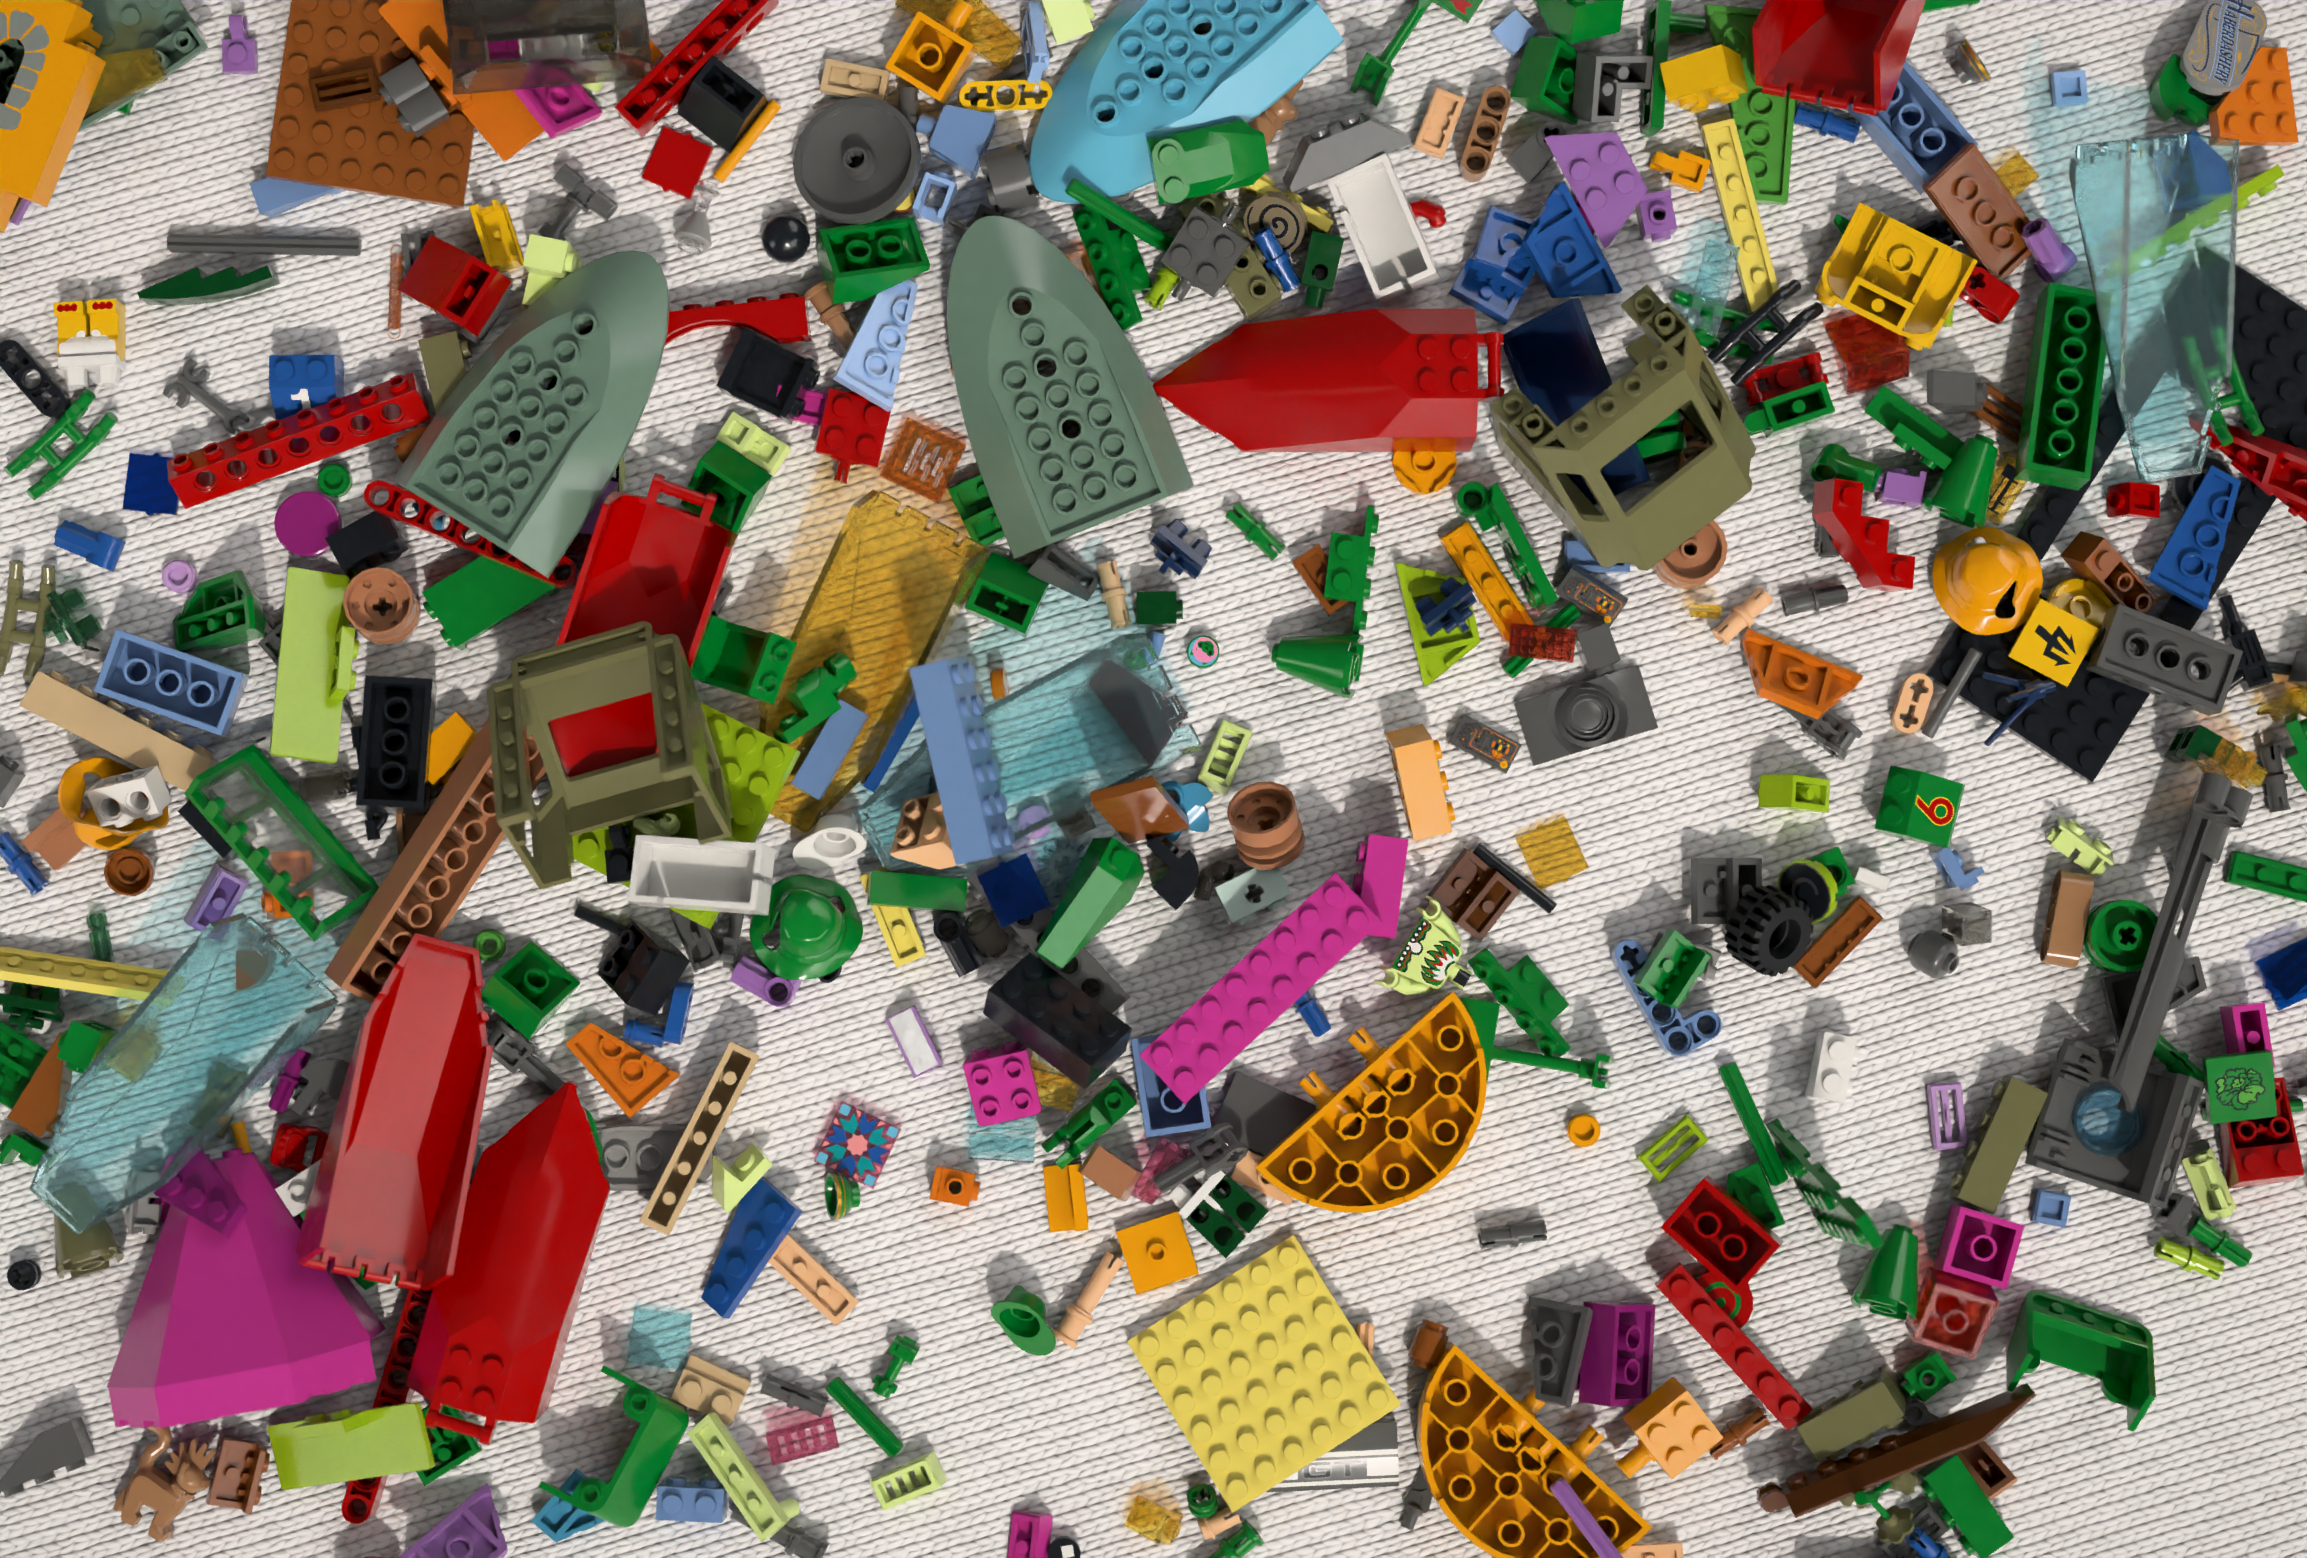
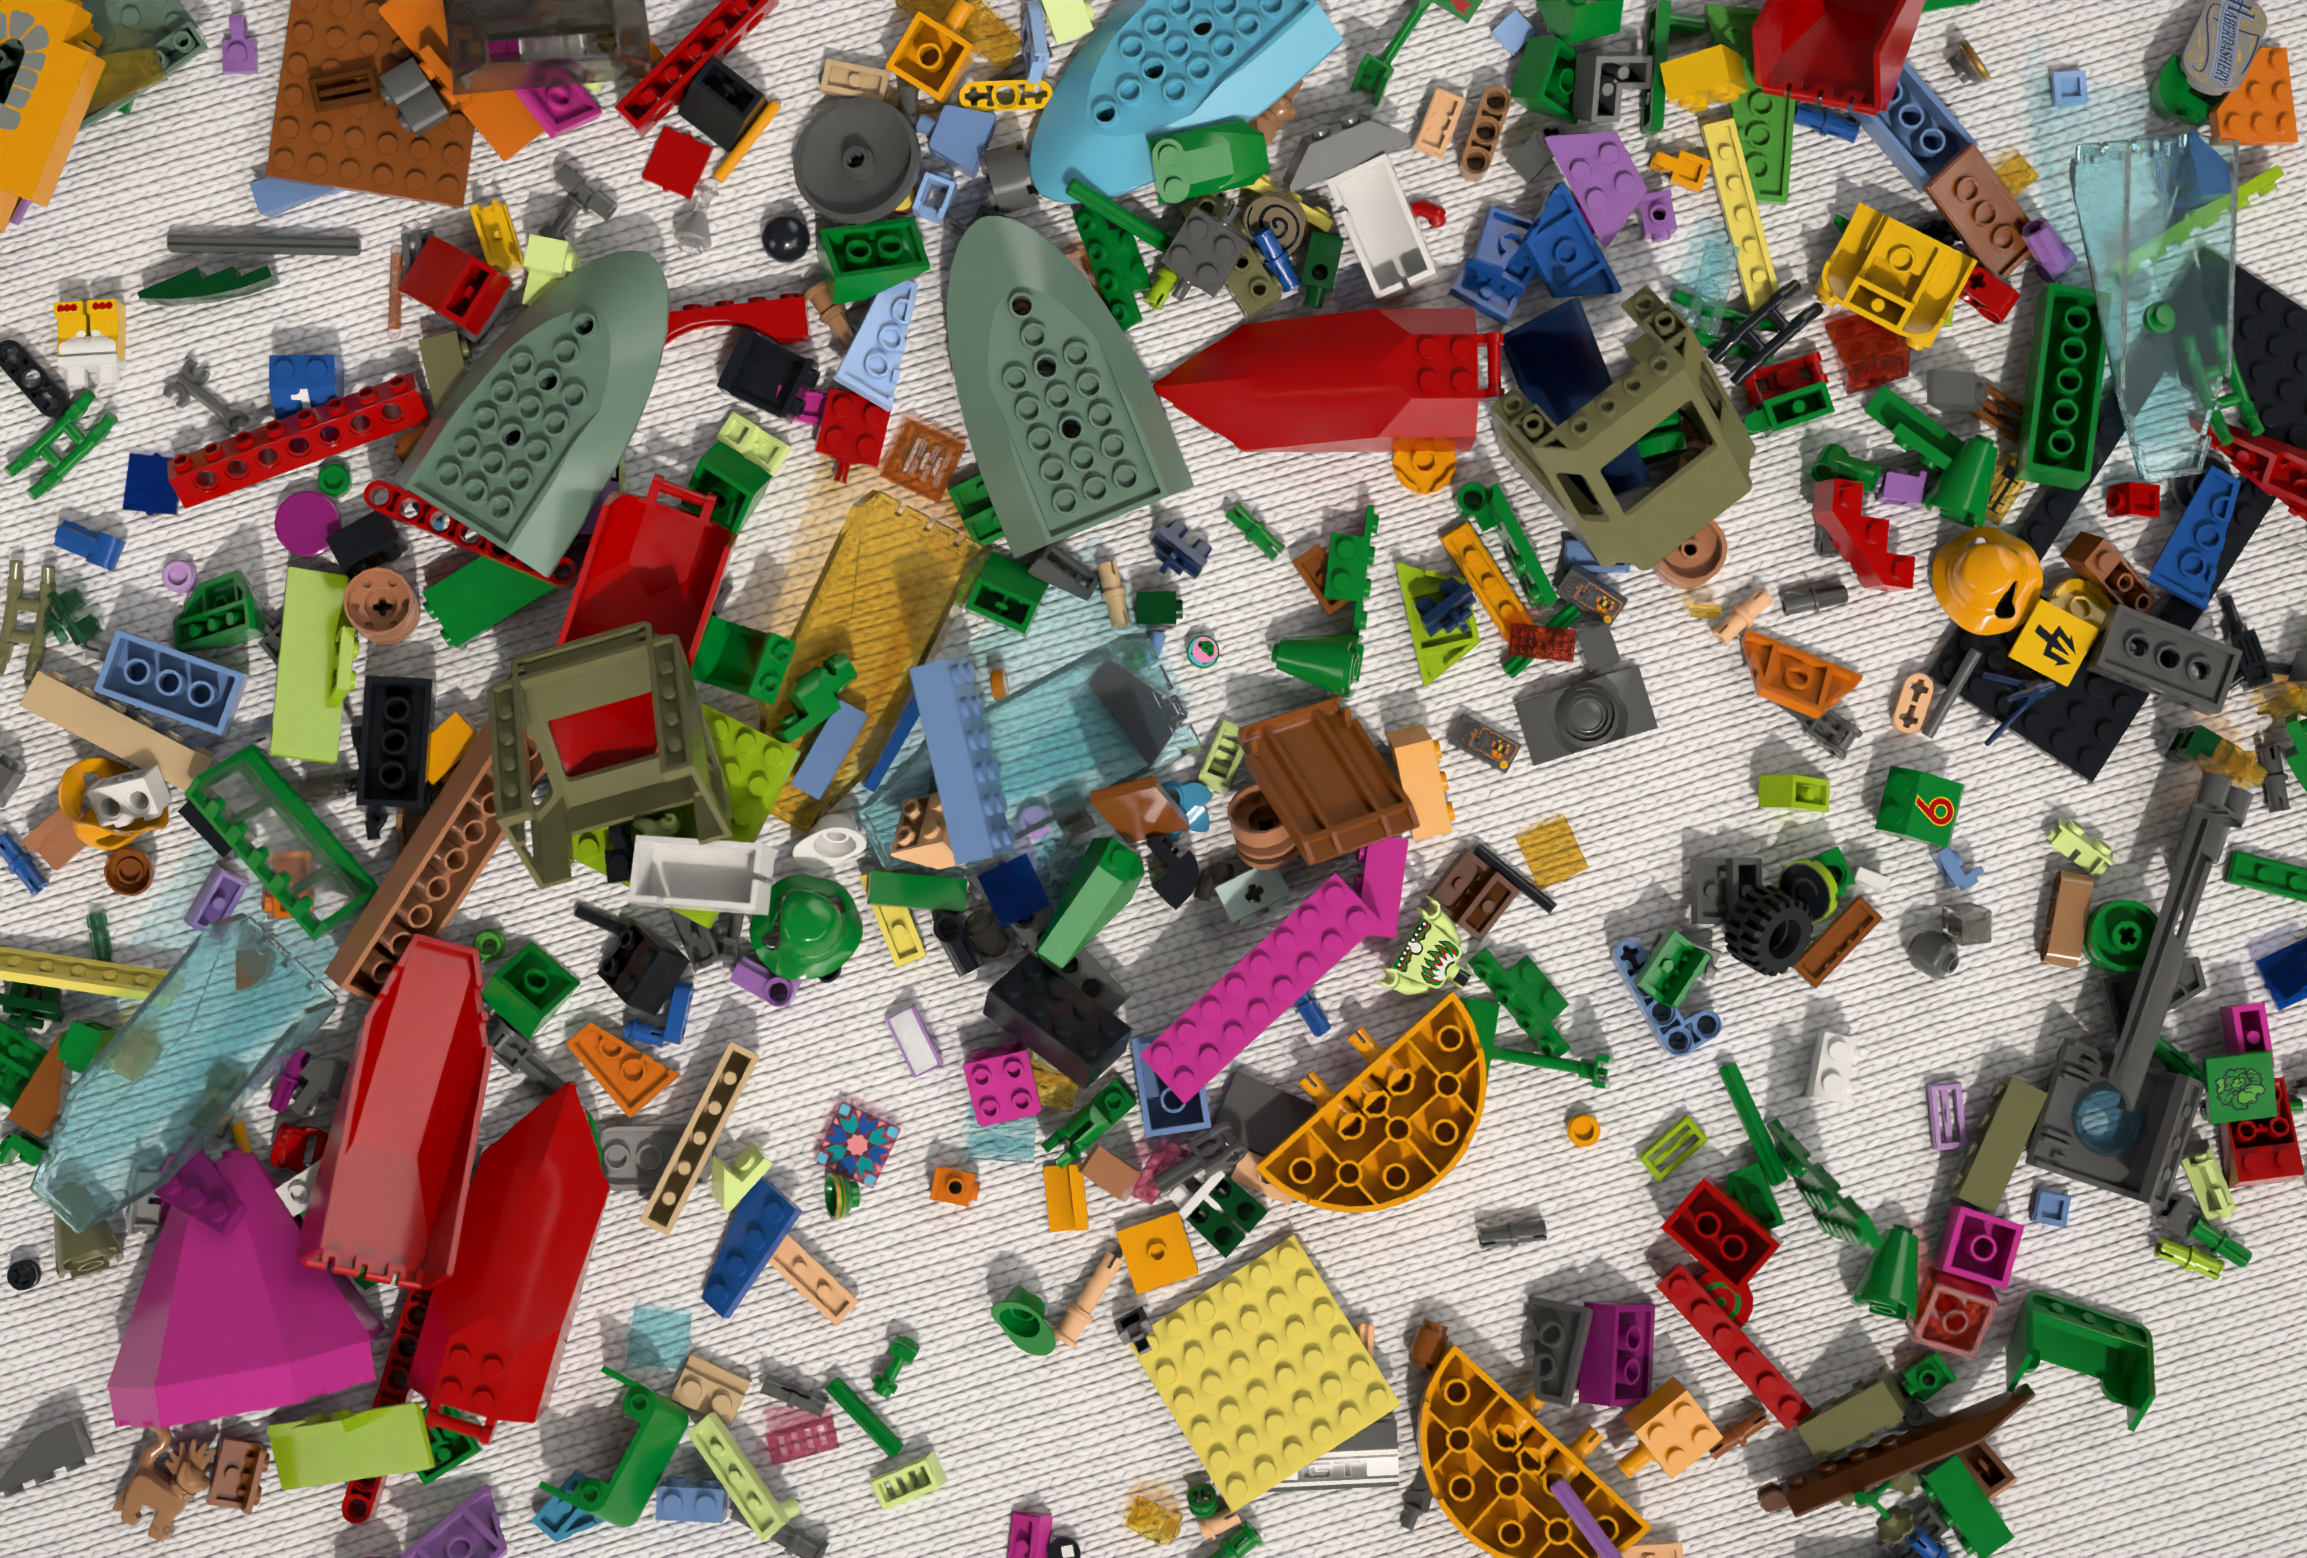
(1134, 1328): none -> black plate
(1325, 780): none -> dark orange piece
(2159, 318): none -> green plate

